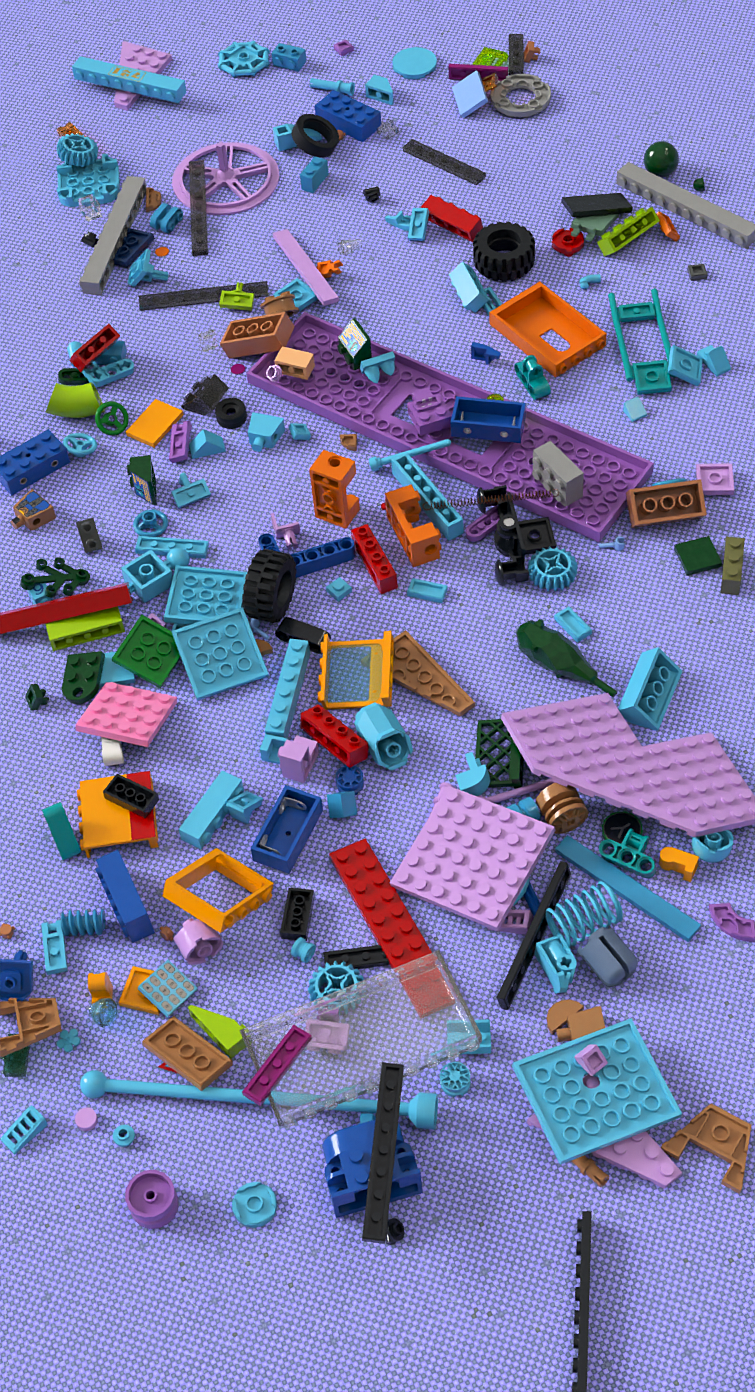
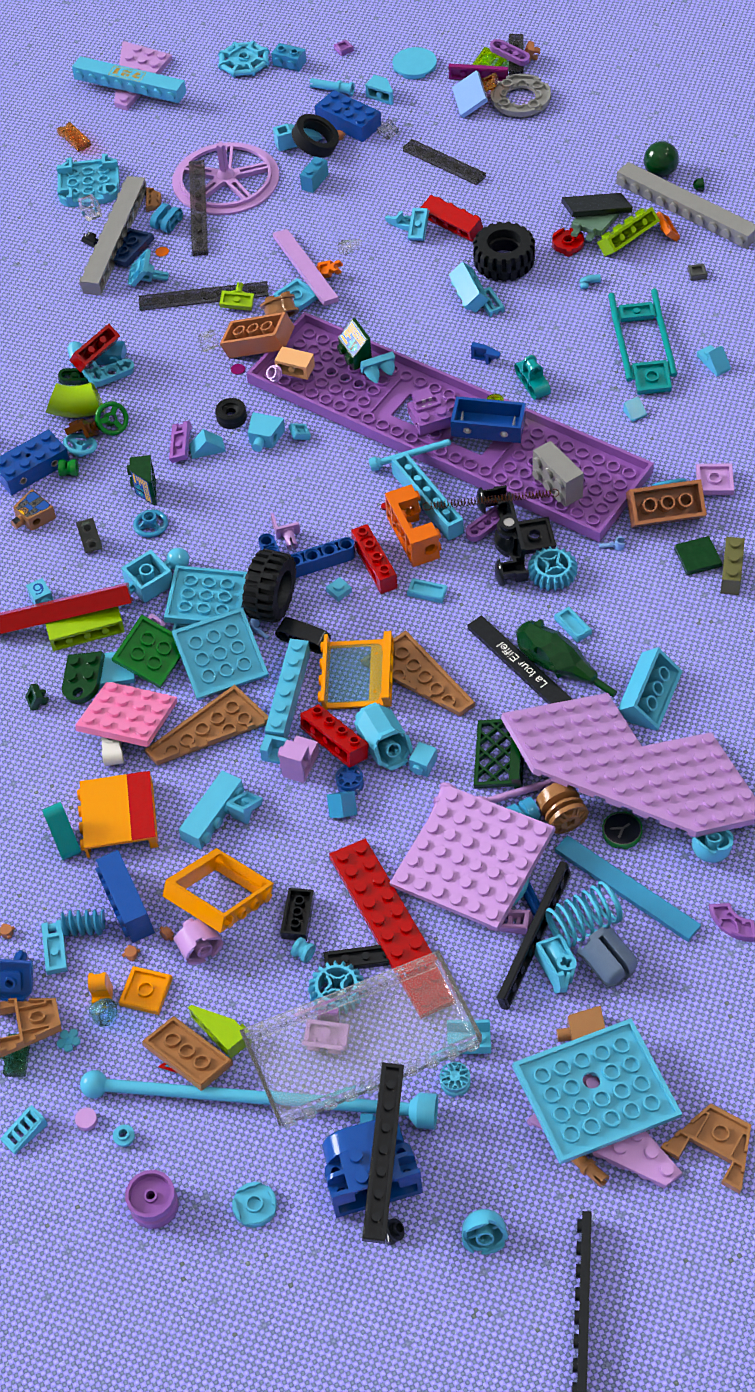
(68, 467): none -> green wheel
(77, 150): medium azure gear -> none
(77, 576): dark green plant -> none
(87, 426): none -> reddish brown bracket
(131, 795): black piece -> none
(131, 953): none -> nougat piece
(154, 423): light orange tile -> none
(162, 546): medium azure tile -> none
(167, 988): tile -> none
(190, 492): medium azure plate -> none
(205, 395): clear smoke slope -> none
(219, 720): none -> medium nougat wing
(264, 647): medium nougat tile -> none
(277, 1065): magenta tile -> none
(295, 814): blue piece -> none
(329, 479): orange plate -> none
(349, 441): medium nougat tile -> none
(372, 194): black plate -> none
(423, 759): none -> medium azure brick
(476, 779): medium azure brick -> none
(484, 1231): none -> medium azure cylinder
(509, 52): none -> medium lavender plate
(517, 661): none -> black tile
(539, 311): orange panel -> none
(558, 1013): medium nougat tile -> none
(591, 1059): lavender slope -> none
(633, 845): teal piece -> none
(679, 861): light orange leg -> none
(685, 365): medium azure tile -> none

